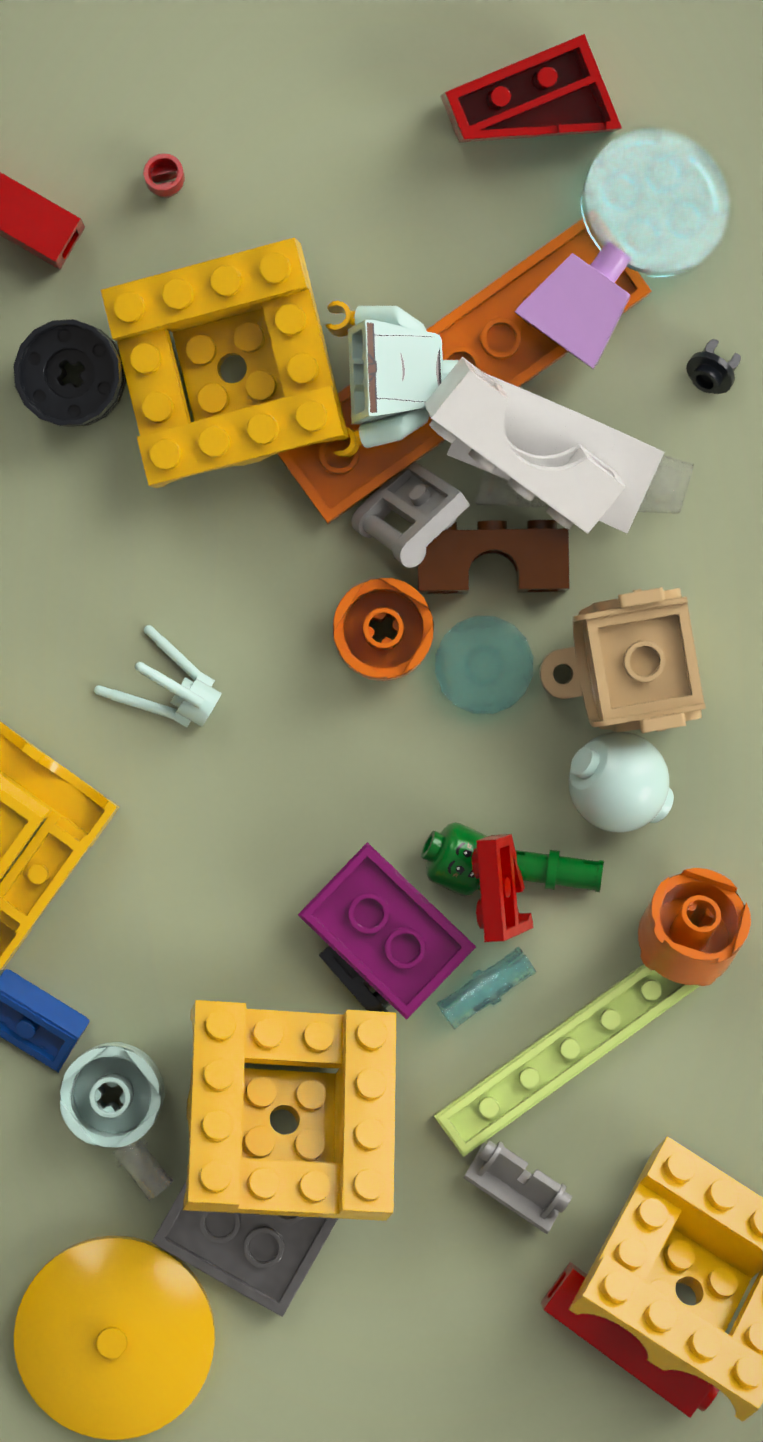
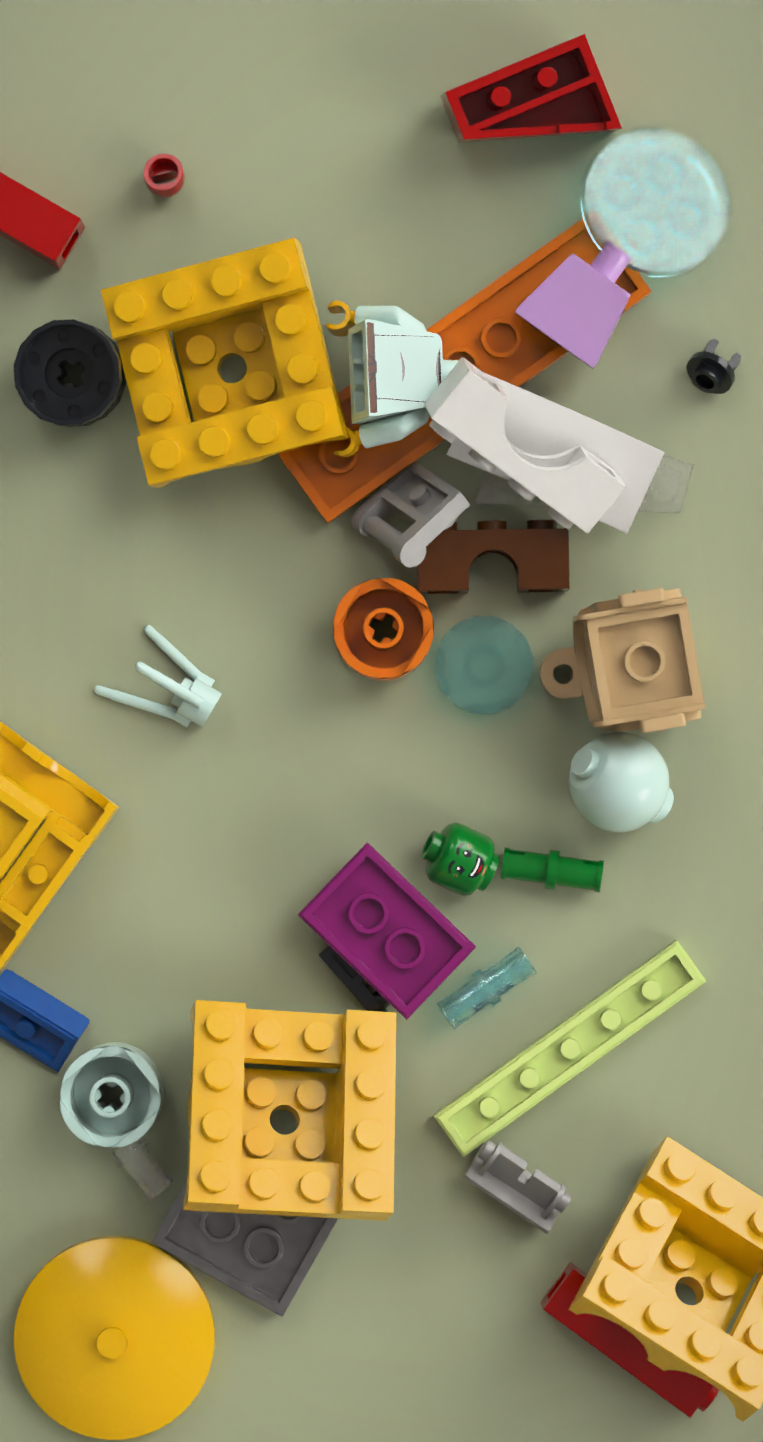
(500, 880): red wing -> none
(693, 927): orange brick -> none

